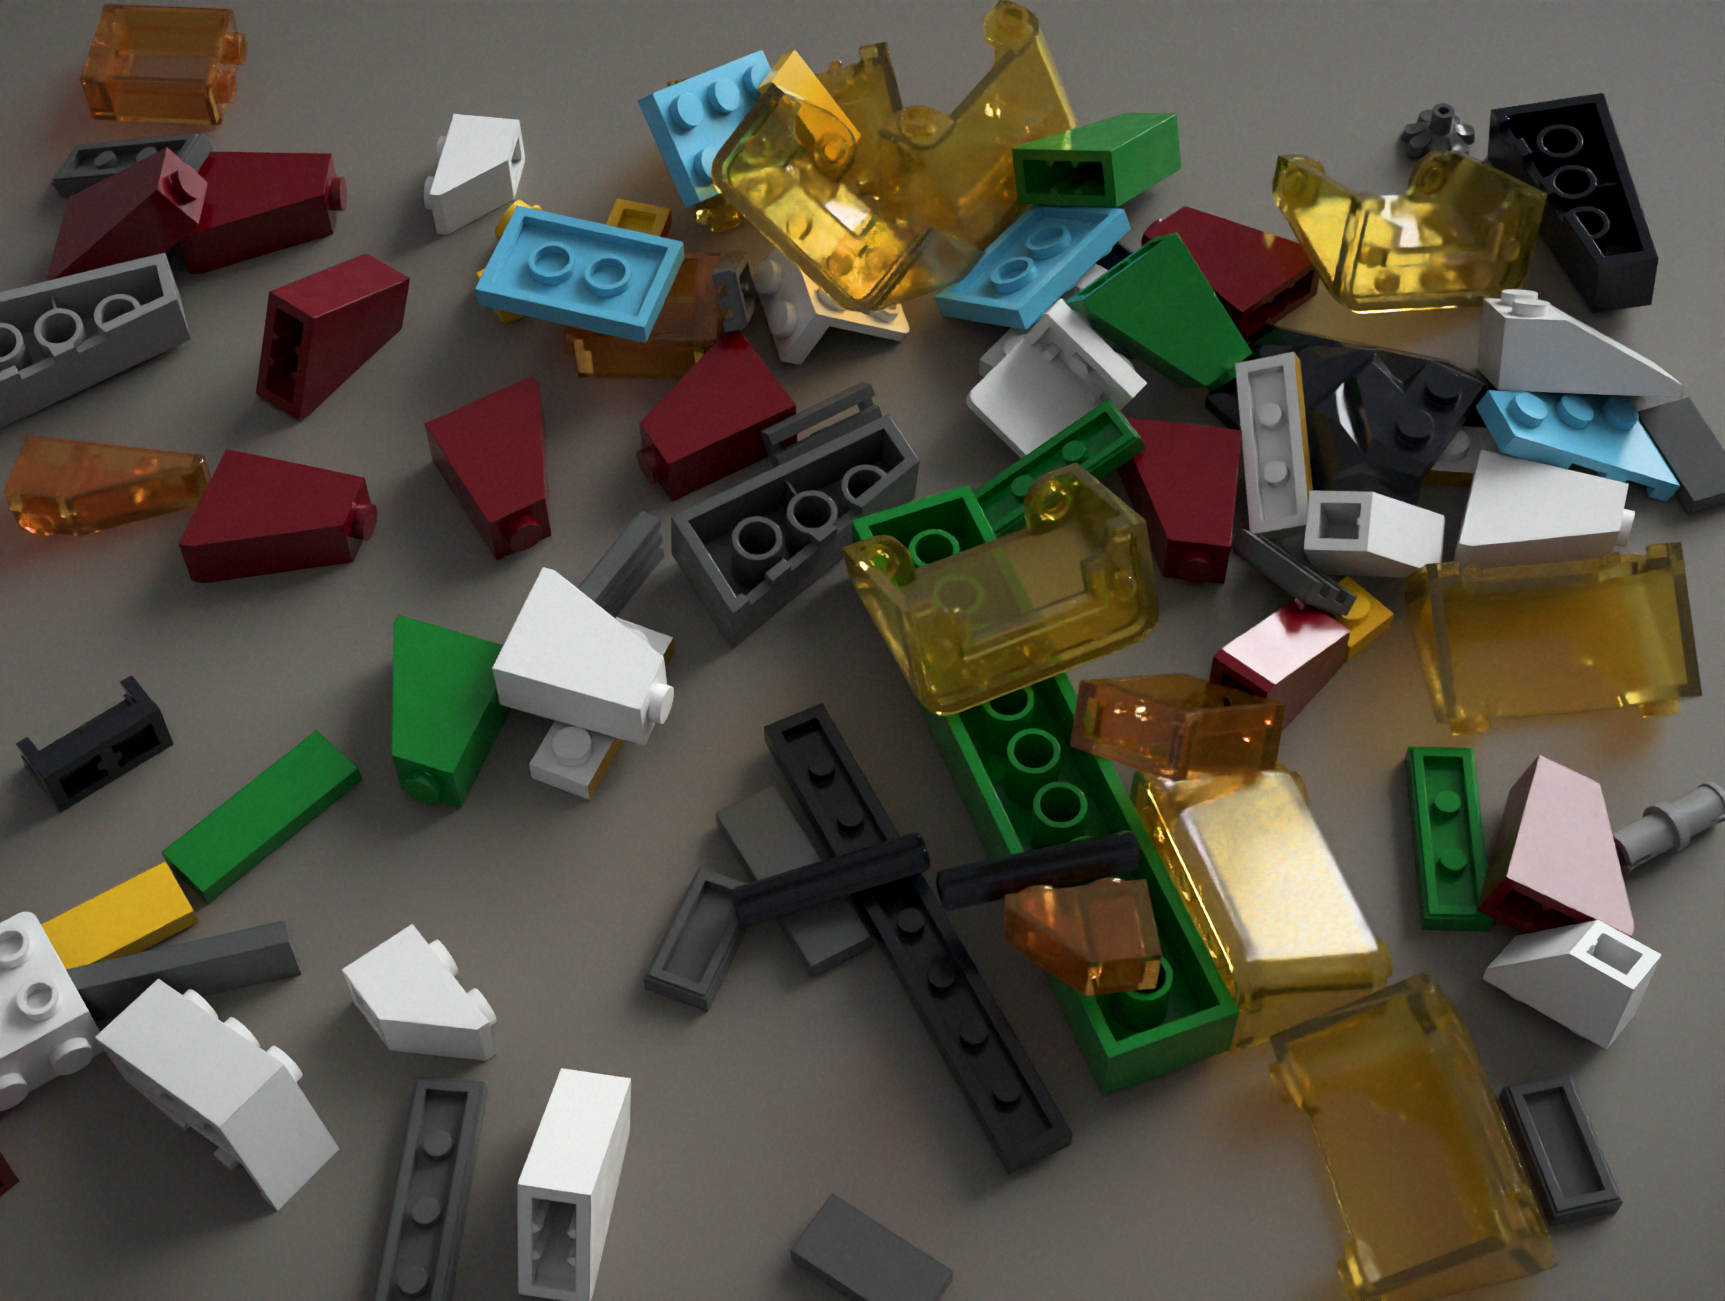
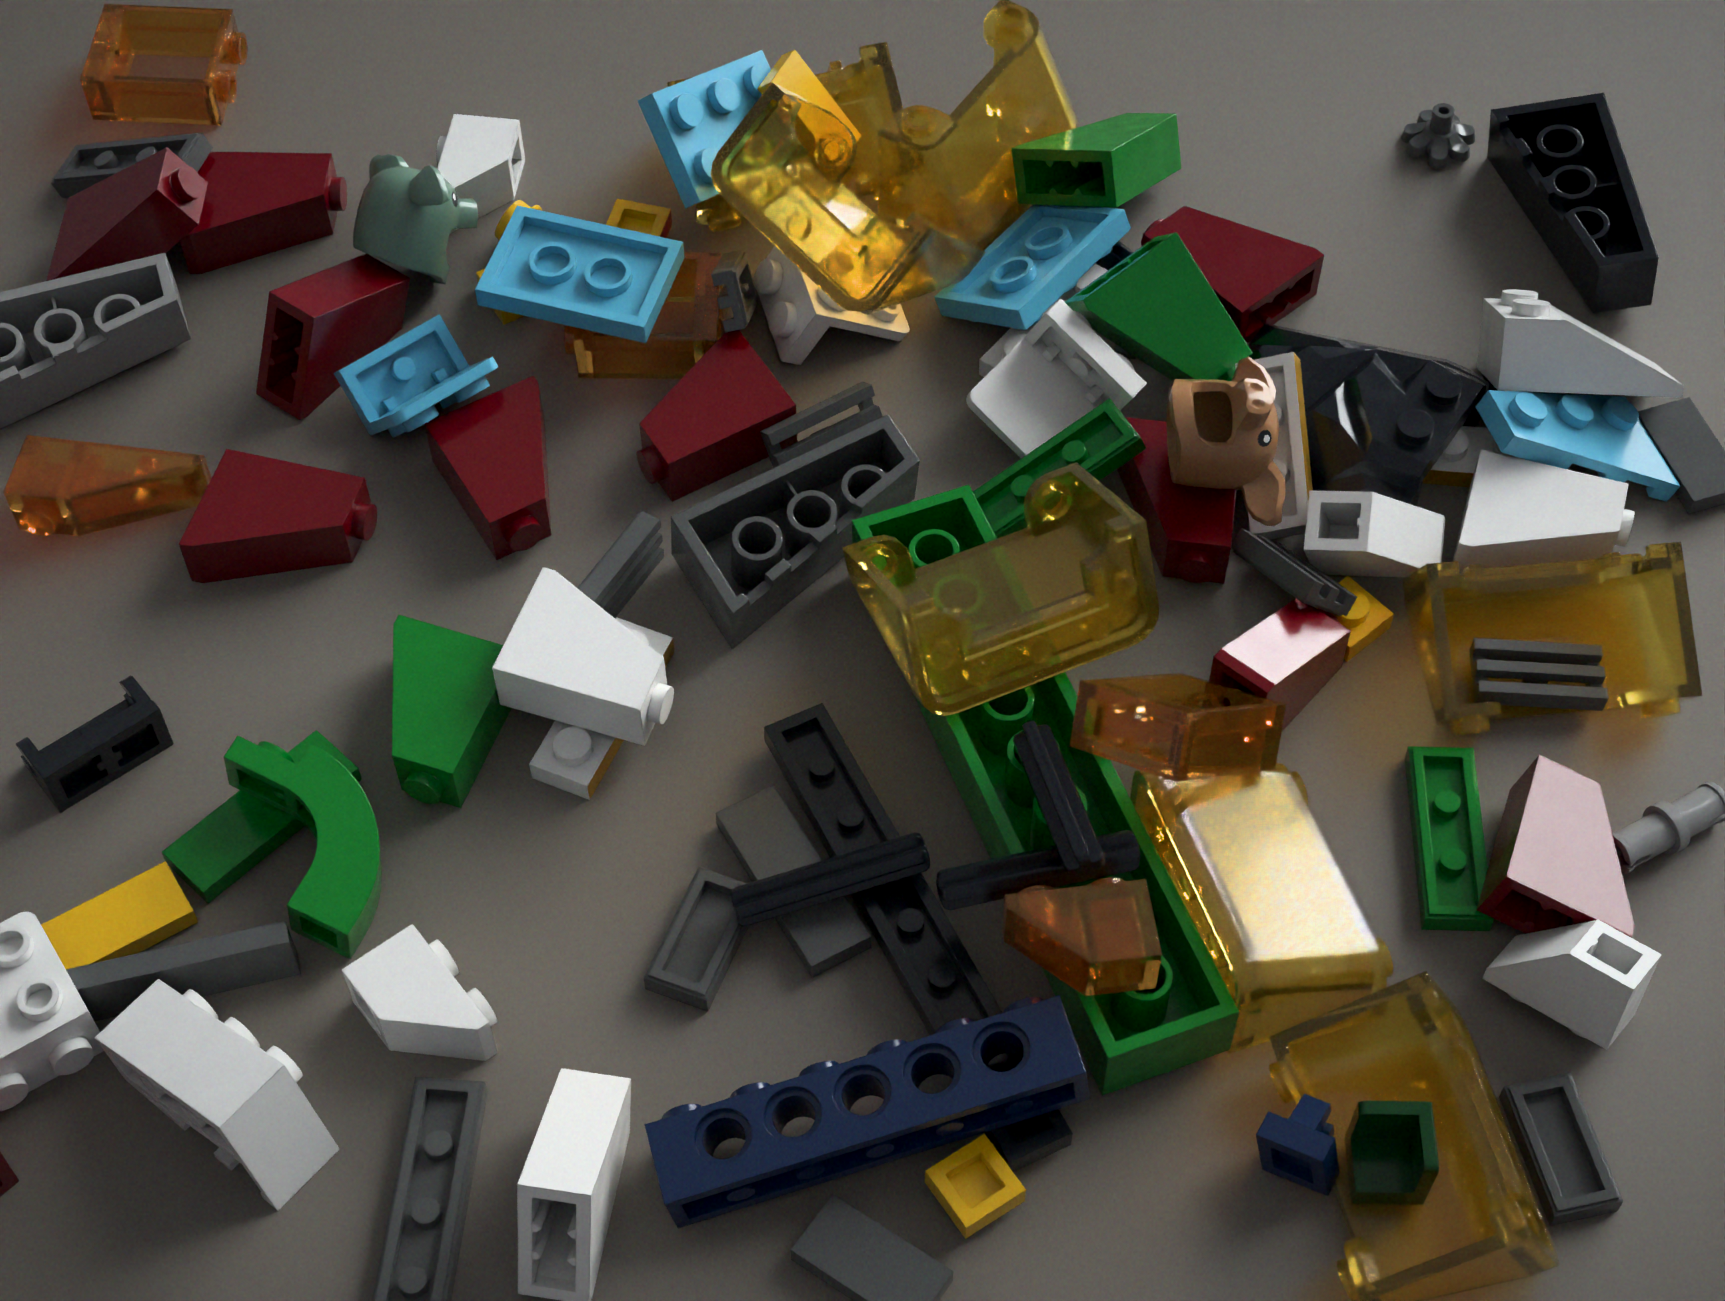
(345, 878): none -> green arch
(409, 216): none -> sand green piece
(409, 375): none -> medium azure bracket
(845, 1143): none -> dark blue brick
(975, 1186): none -> yellow plate
(1059, 801): none -> black axle
(1228, 437): none -> medium nougat piece
(1301, 1146): none -> dark blue tile
(1391, 1152): none -> dark green panel
(1440, 246): clear yellow windscreen -> none
(1536, 665): none -> dark grey tile

